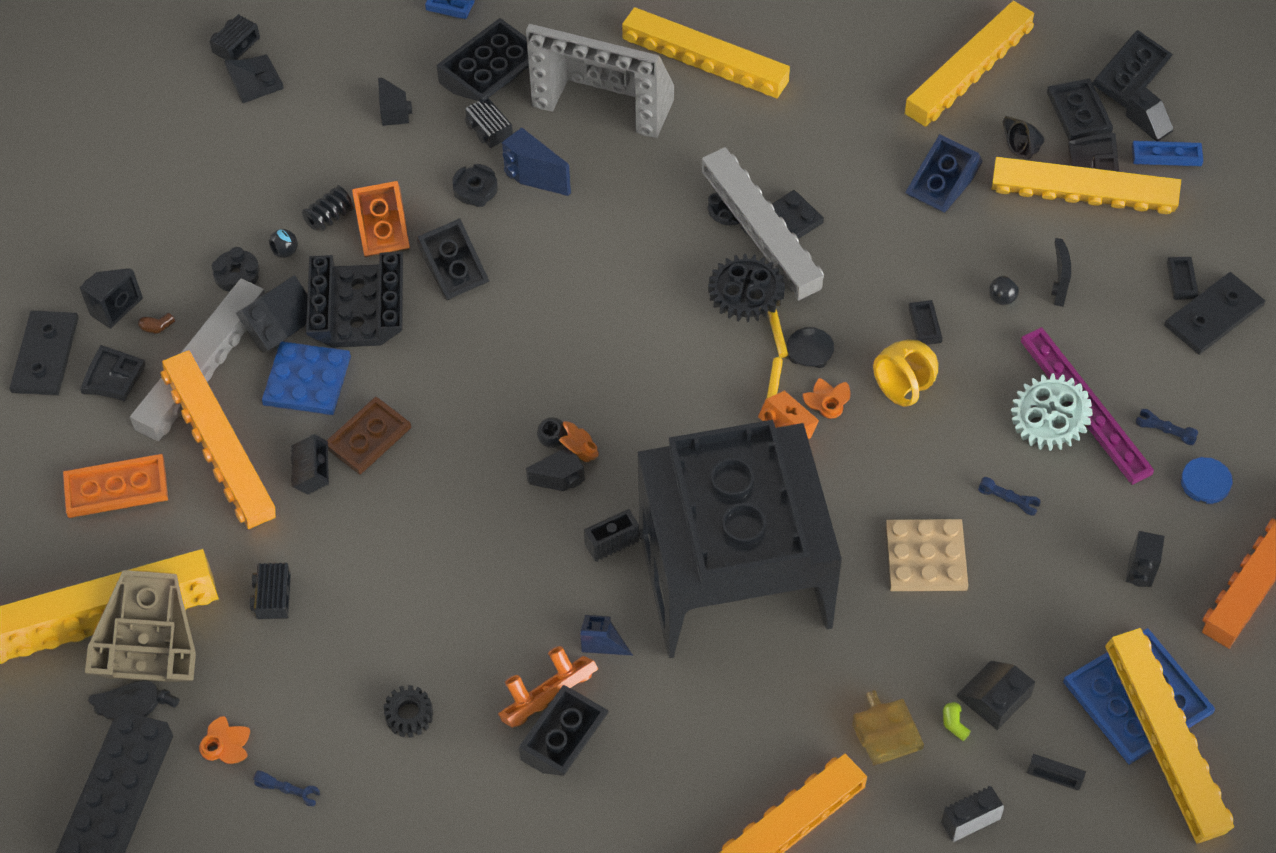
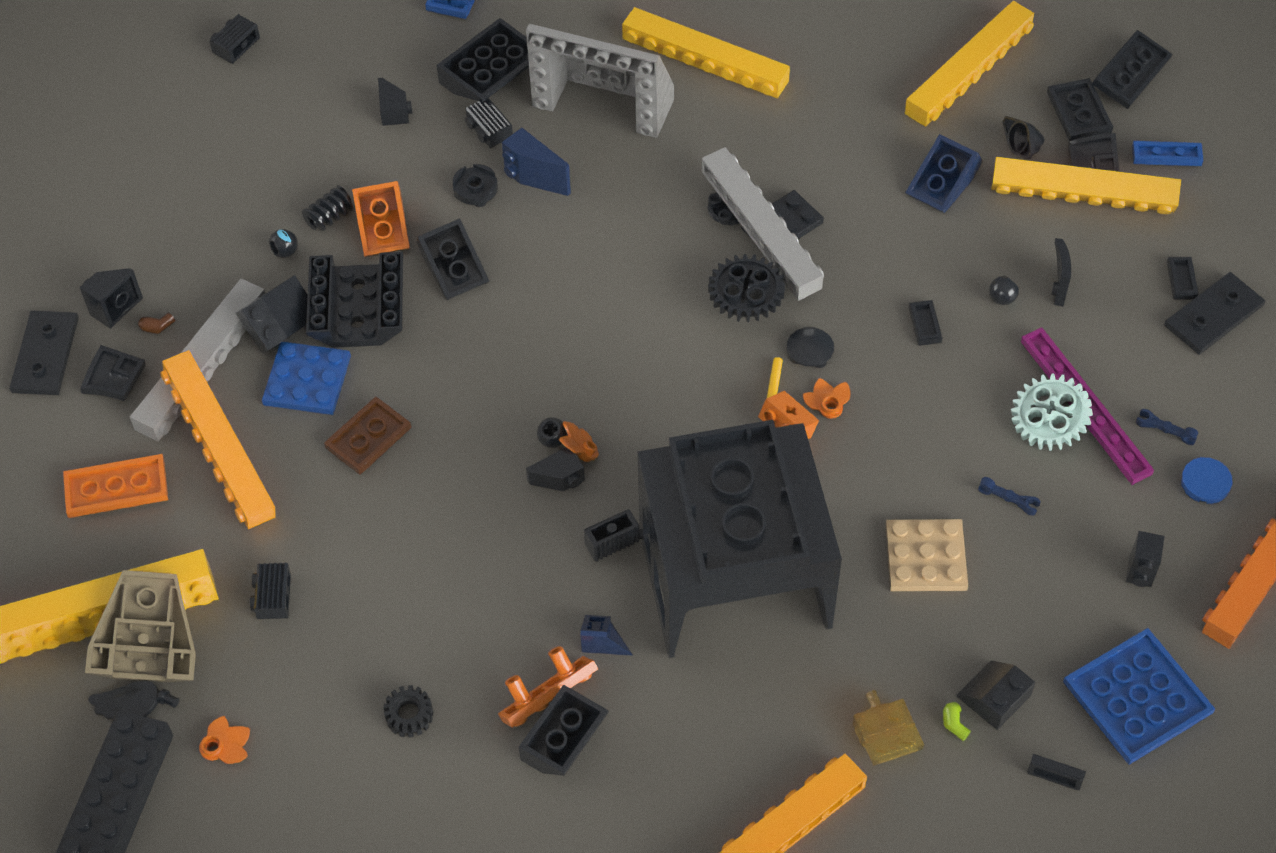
(234, 259): black plate -> none
(253, 77): black plate -> none
(266, 781): dark blue piece -> none
(310, 464): black brick -> none
(778, 334): yellow piece -> none
(904, 368): yellow piece -> none
(972, 813): black brick -> none
(1149, 114): black slope -> none
(1169, 736): yellow brick -> none

